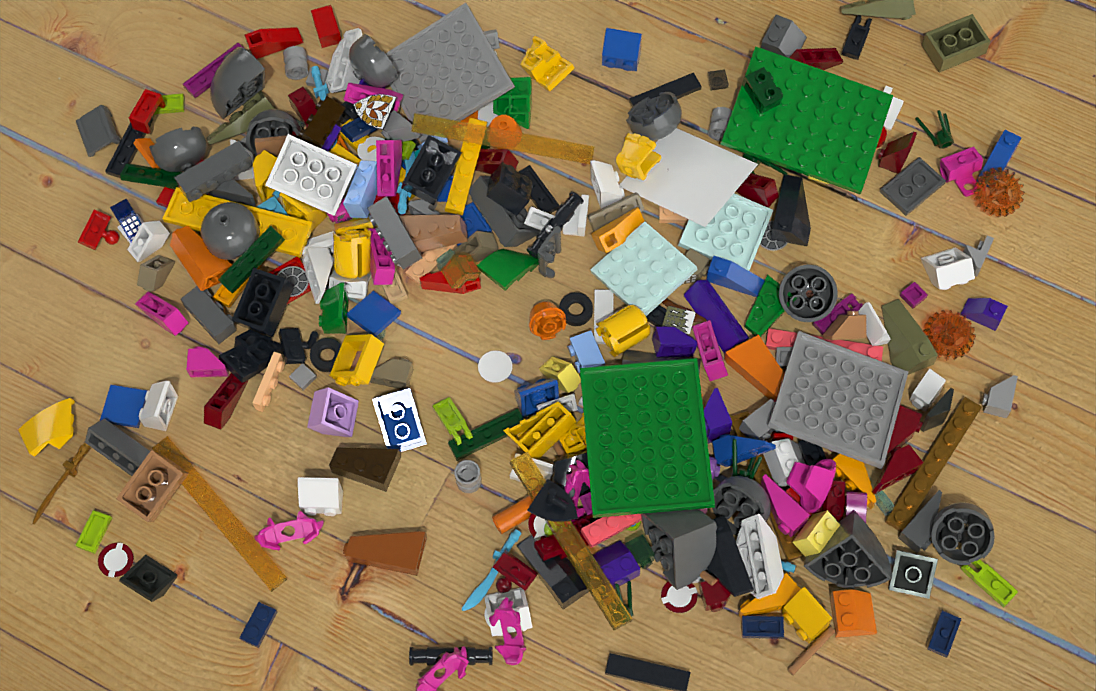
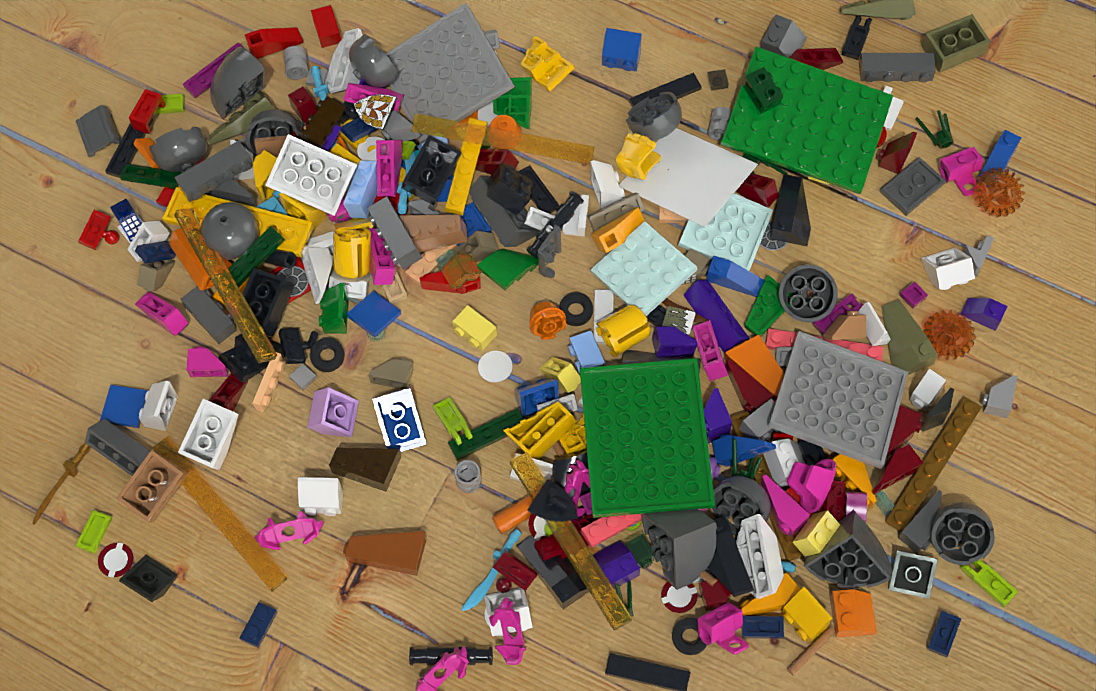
(49, 426): yellow slope -> none
(155, 252): none -> dark blue plate
(209, 435): none -> white slope
(226, 287): none -> clear yellow plate
(282, 259): none -> black hinge
(371, 349): yellow window -> none
(474, 328): none -> light yellow brick
(680, 644): none -> black tyre
(720, 627): none -> dark pink piece
(749, 391): none -> dark red slope
(897, 67): none -> dark grey brick

